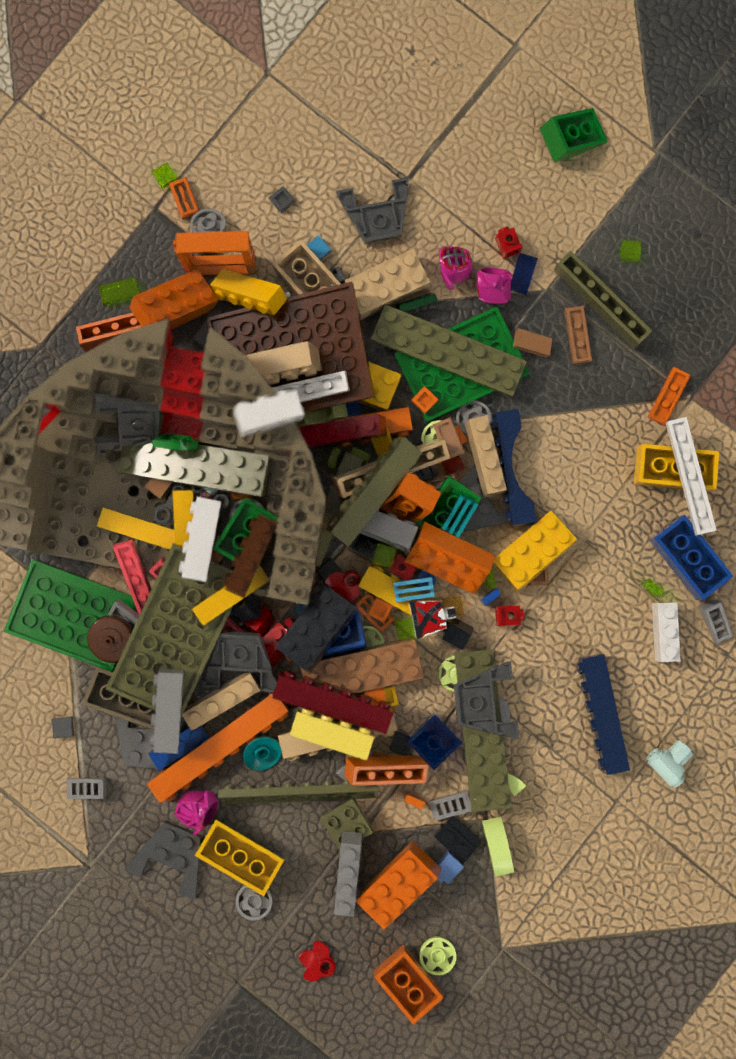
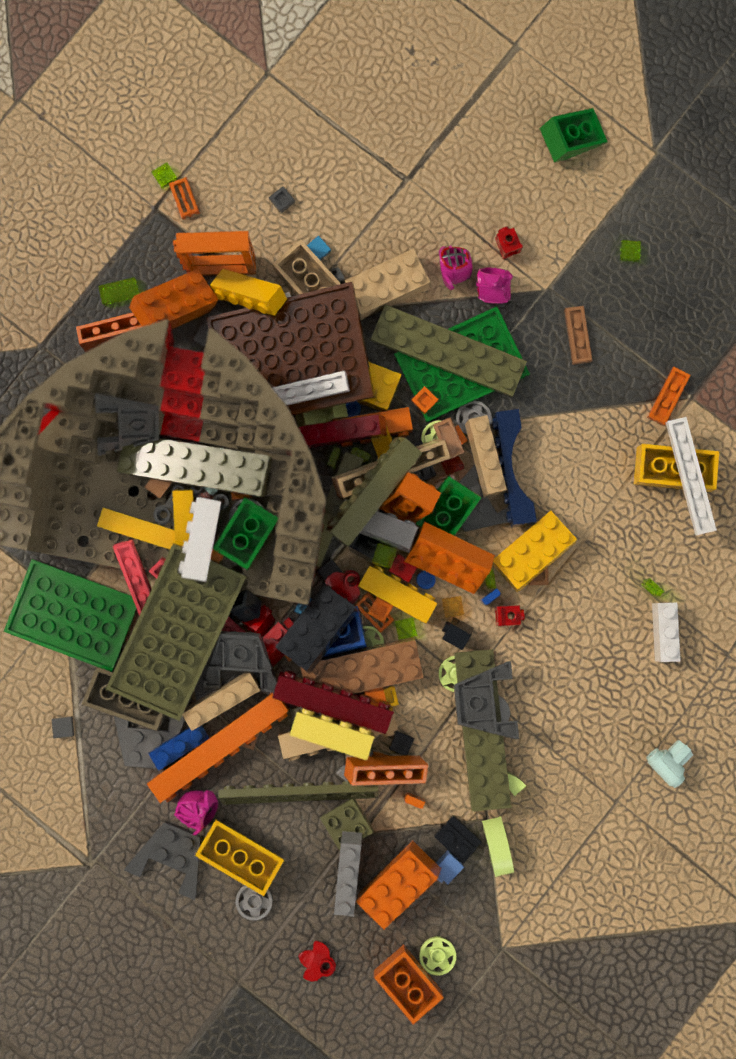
(102, 788): light grey slope -> none
(109, 637): reddish brown wheel -> none
(125, 612): light grey tile -> none
(168, 710): light grey brick -> none
(175, 442): green tile -> none
(208, 223): light grey wheel -> none
(223, 600): yellow tile -> none
(251, 556): reddish brown brick -> none
(263, 759): teal dish -> none
(268, 412): white brick -> none
(287, 362): tan brick -> none
(377, 220): dark grey wing -> none
(417, 302): dark green tile -> none
(429, 617): torso -> none
(430, 587): medium azure tile -> none
(434, 741): clear blue slope -> none
(451, 530): teal tile -> none
(462, 794): light grey slope -> none
(523, 273): clear blue tile -> none
(532, 343): medium nougat tile -> none
(602, 299): olive brick -> none
(603, 714): dark blue brick -> none
(691, 558): blue brick -> none
(707, 615): light grey slope -> none

